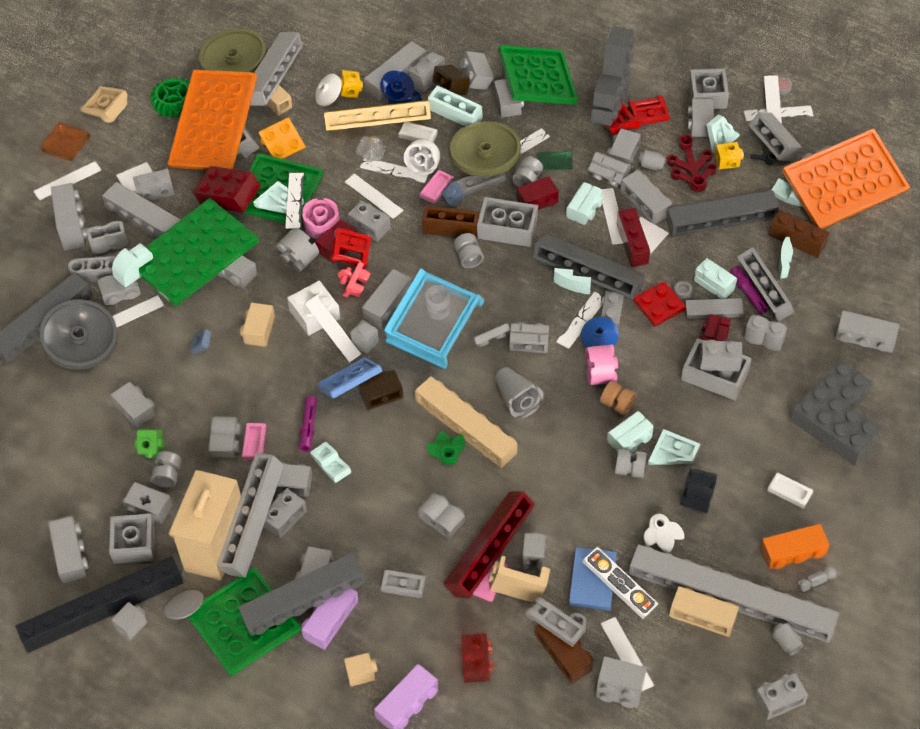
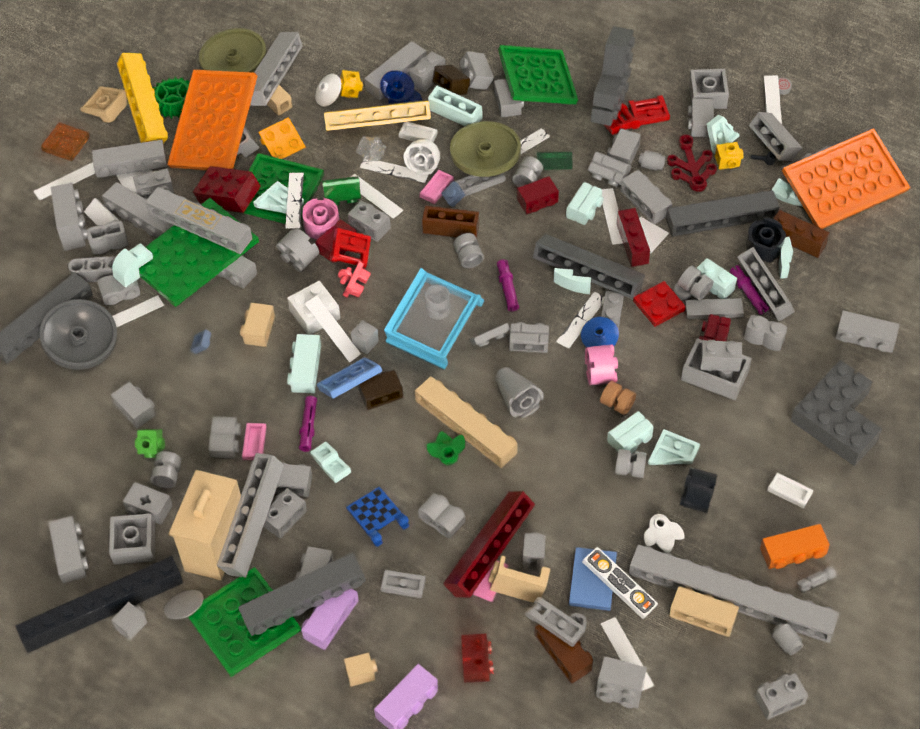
(99, 213): none -> white tile
(129, 158): none -> light grey brick
(141, 98): none -> yellow brick
(199, 220): none -> light grey brick
(304, 363): none -> light aqua brick
(342, 189): none -> green slope
(375, 512): none -> blue flag
(386, 298): light grey brick -> none
(506, 279): none -> magenta pin
(507, 222): light grey brick -> none
(695, 282): none -> light grey wheel
(766, 238): none -> black brick
(787, 112): white sticker -> none

